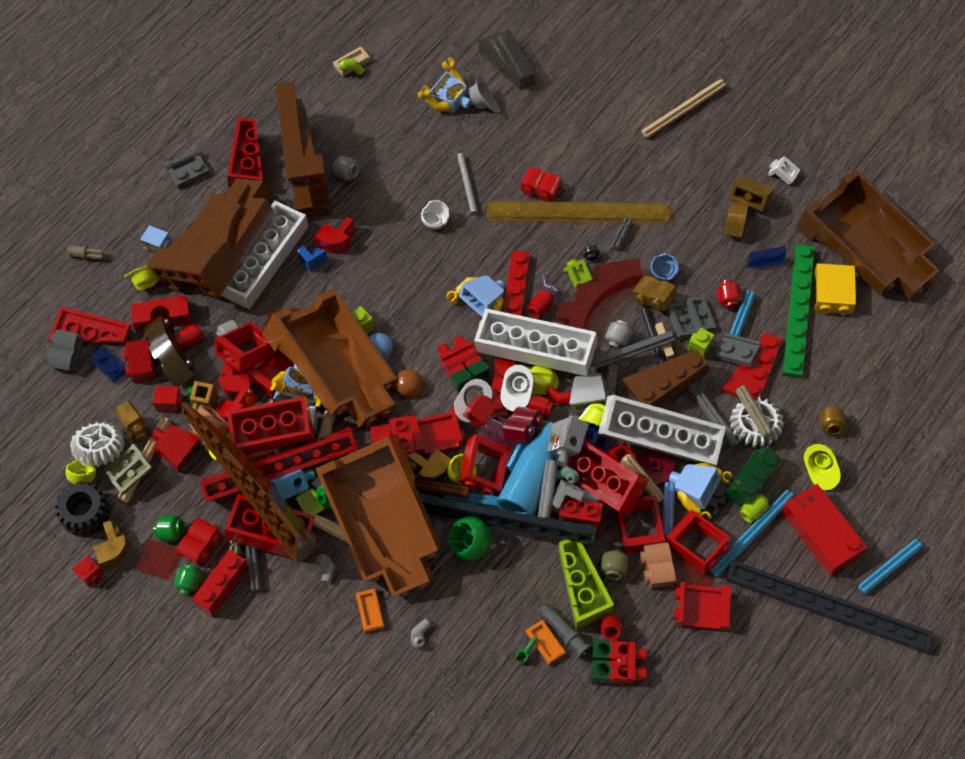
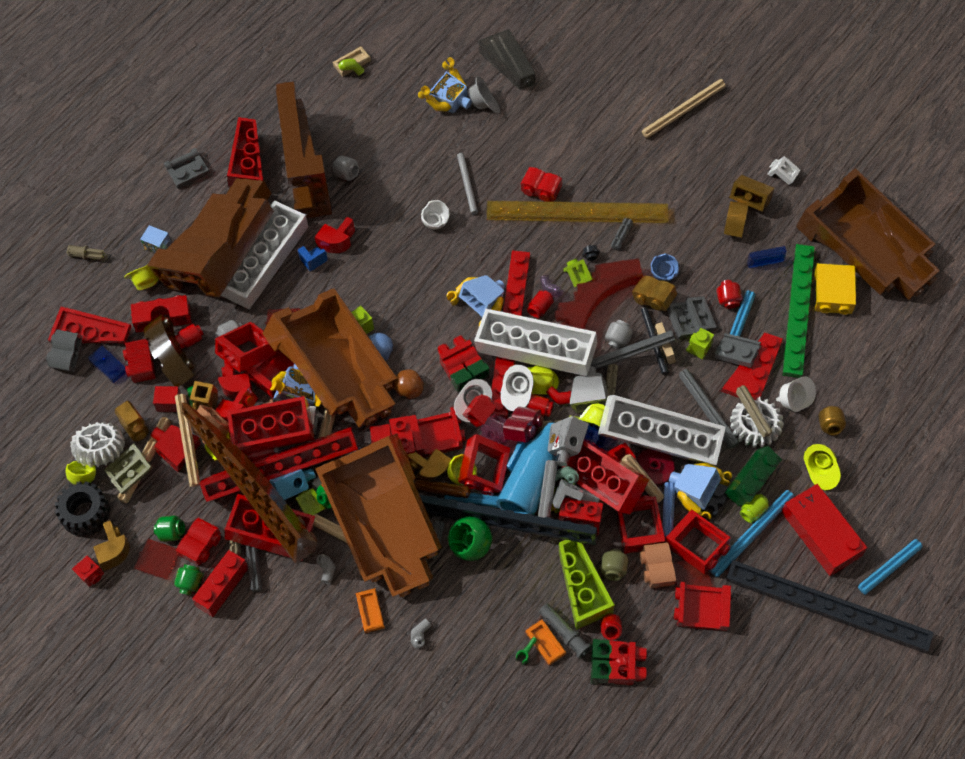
(188, 445): none -> tan axle
(667, 379): reddish brown wedge -> none
(797, 394): none -> white piece

